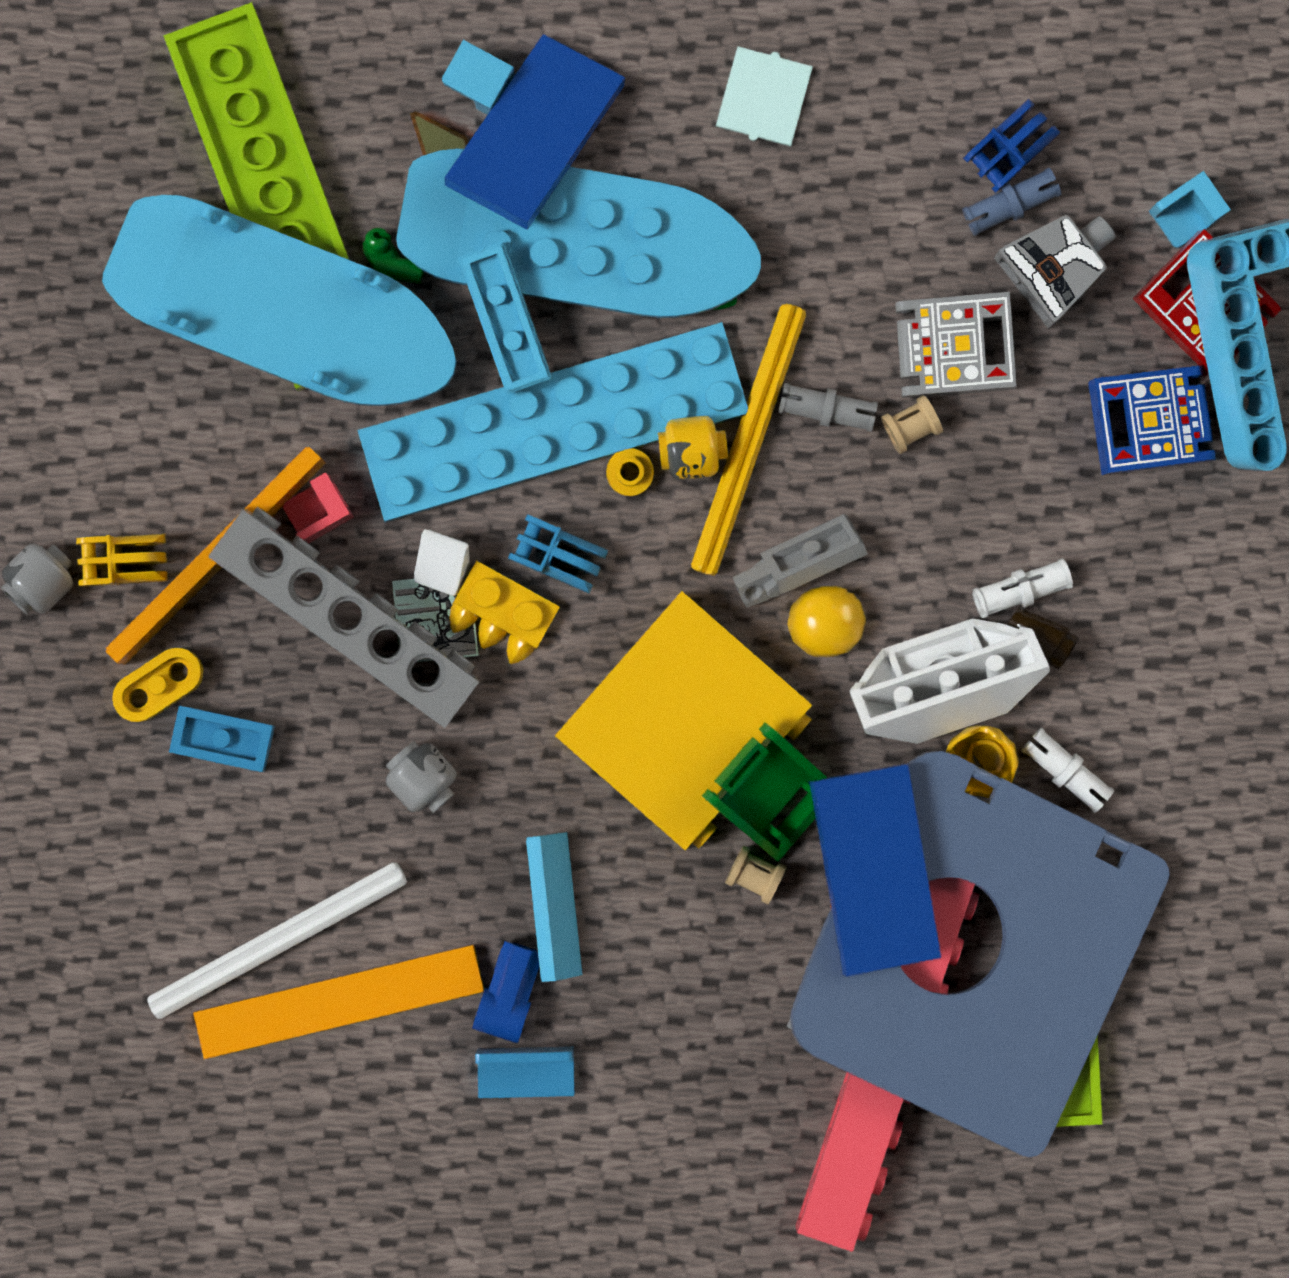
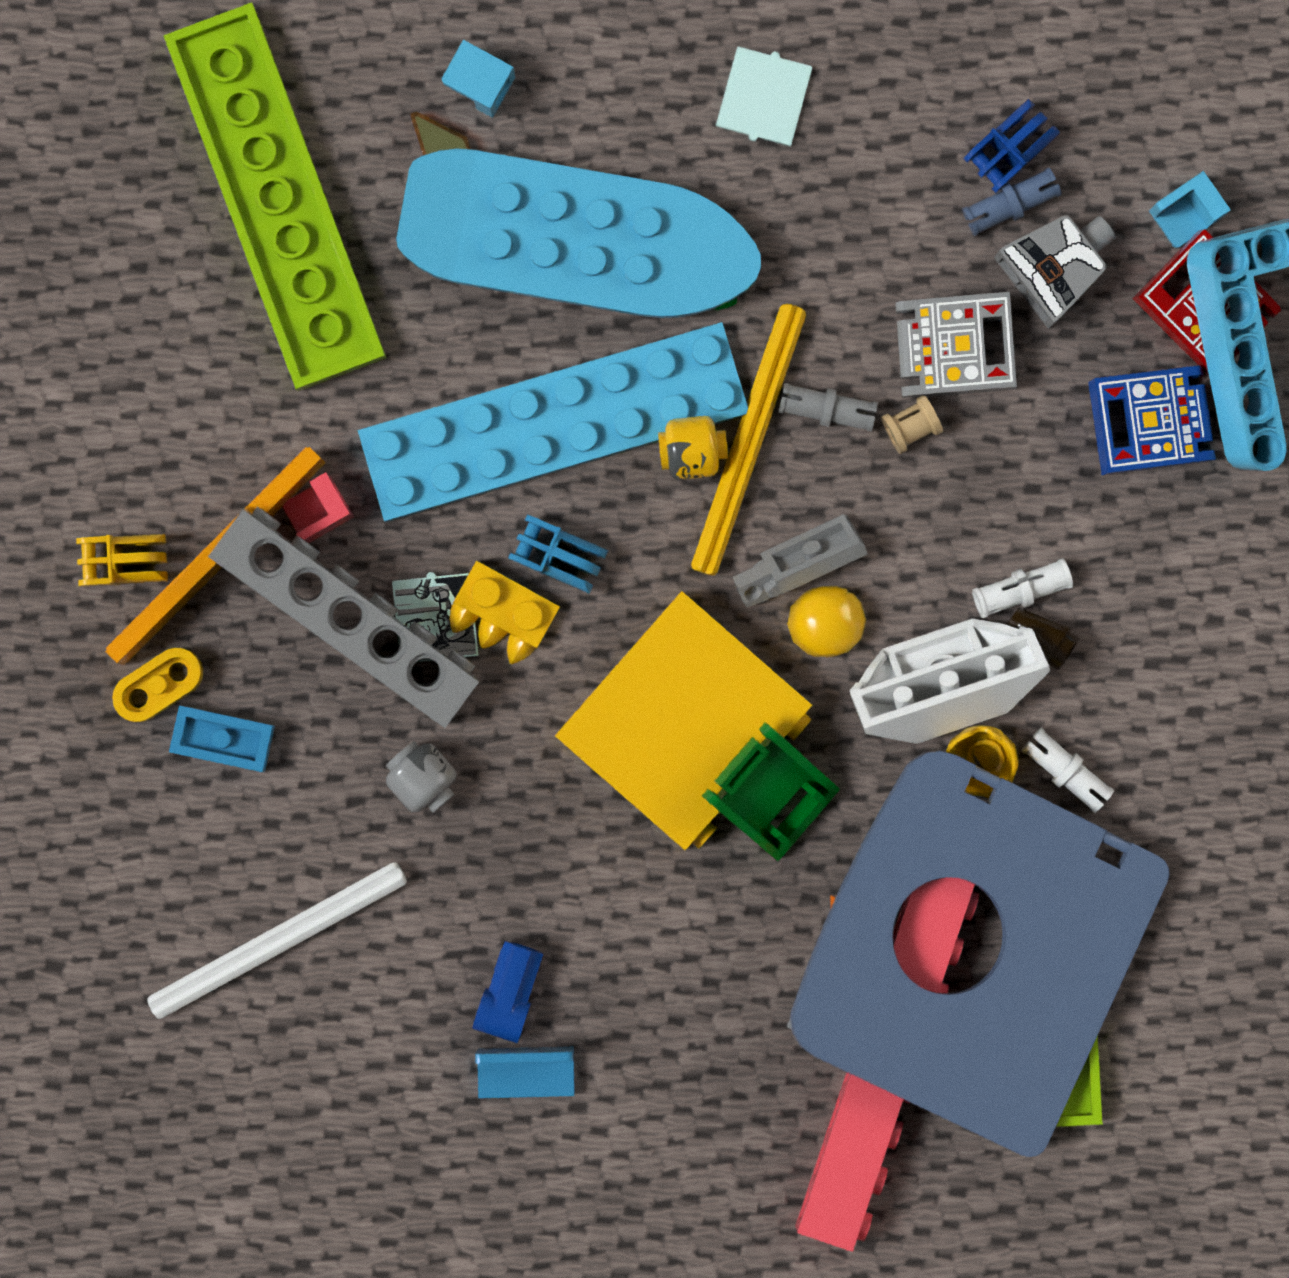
(37, 578): light grey head -> none
(276, 303): medium azure piece -> none
(338, 1001): light orange tile -> none
(386, 260): green arm -> none
(442, 562): white slope -> none
(505, 317): medium azure tile -> none
(534, 131): blue tile -> none
(554, 906): medium azure tile -> none
(633, 487): yellow plate -> none
(755, 874): tan bush -> none
(875, 869): blue tile -> none

